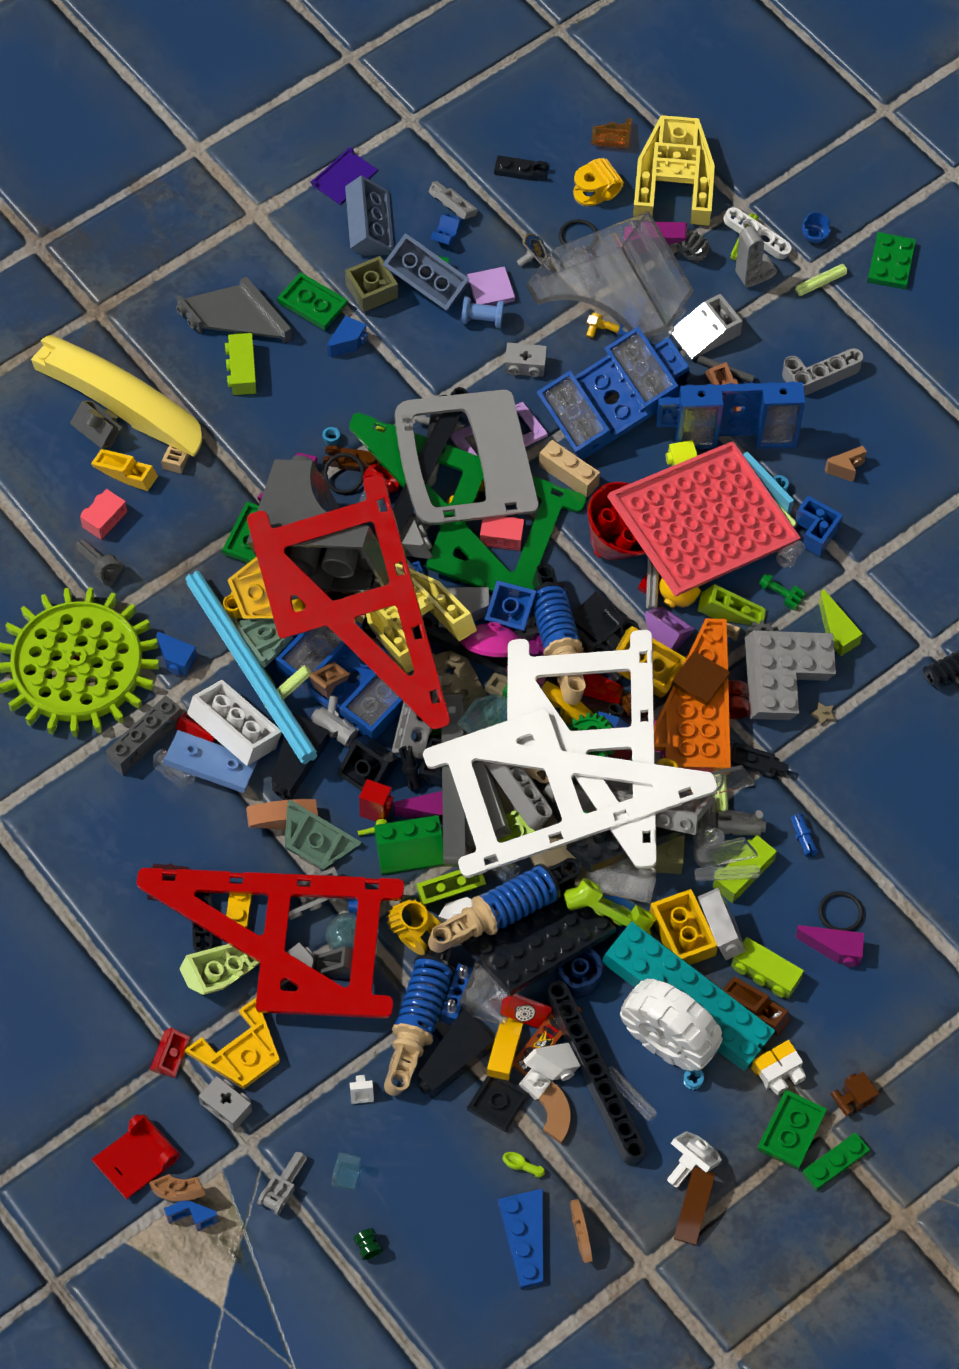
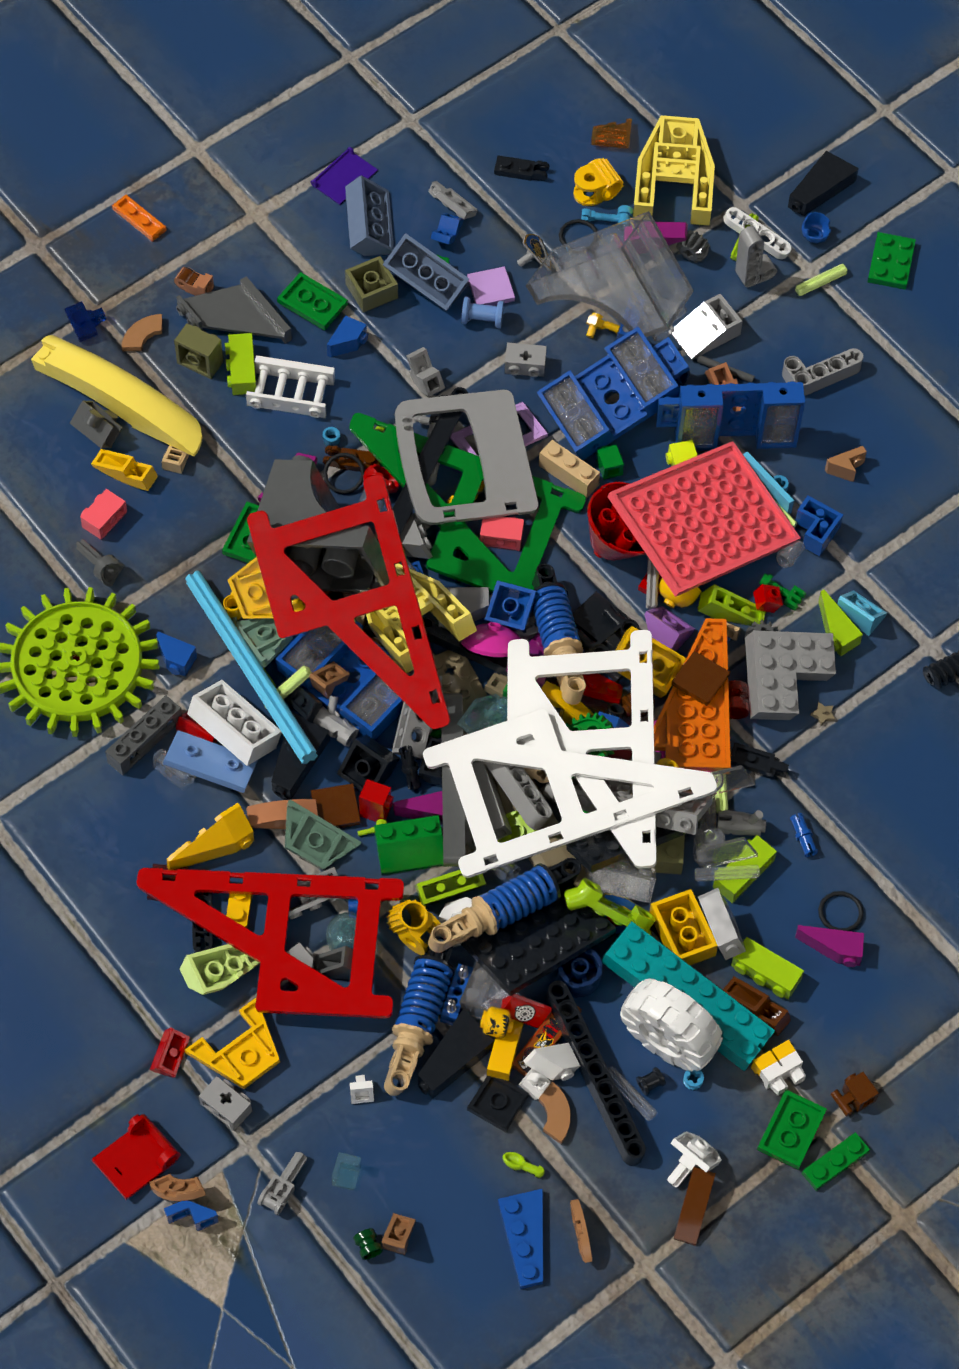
(84, 320): none -> clear blue hinge
(139, 218): none -> orange tile
(141, 332): none -> medium nougat tile
(194, 282): none -> nougat leg
(198, 351): none -> olive brick
(223, 838): none -> yellow wedge
(293, 370): none -> white fence
(304, 703): none -> black hinge
(337, 805): none -> reddish brown tile
(398, 1233): none -> medium nougat slope
(423, 374): none -> light grey brick
(496, 1022): none -> yellow head
(609, 462): none -> green brick
(624, 213): none -> dark azure brick
(650, 1081): none -> black bush
(768, 598): none -> red plate
(821, 183): none -> black slope
(861, 611): none -> medium azure slope

